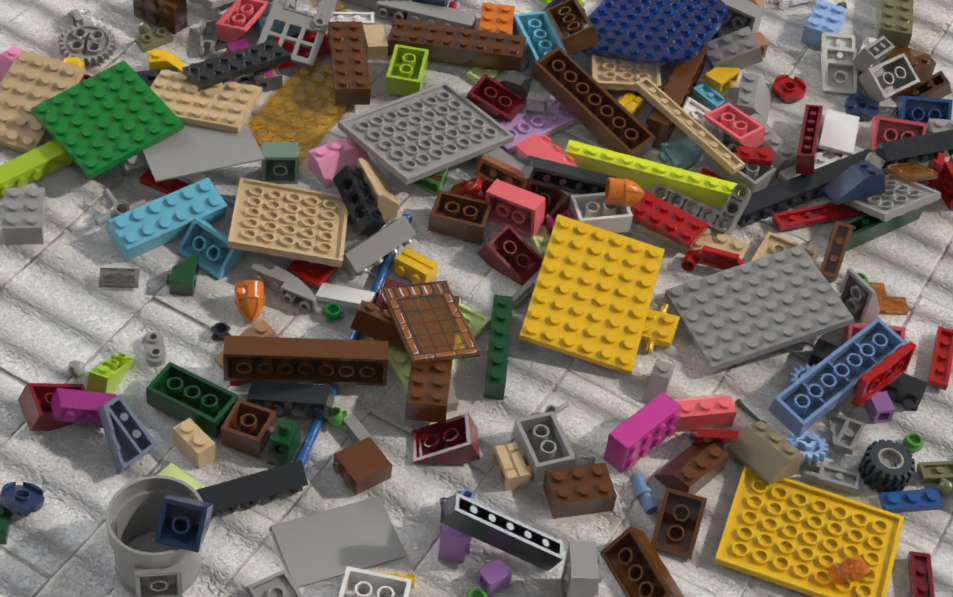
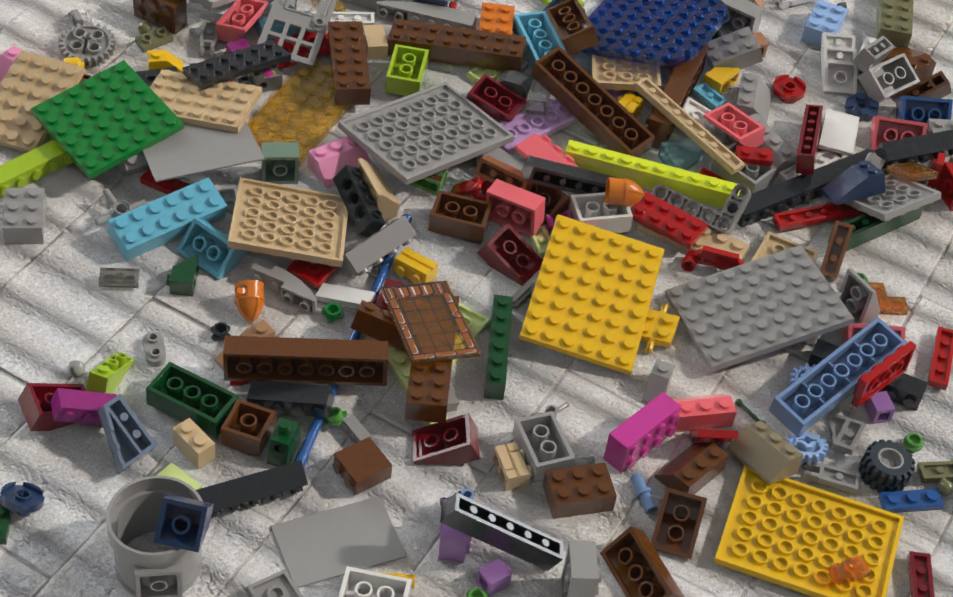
(229, 197): none -> light grey tile

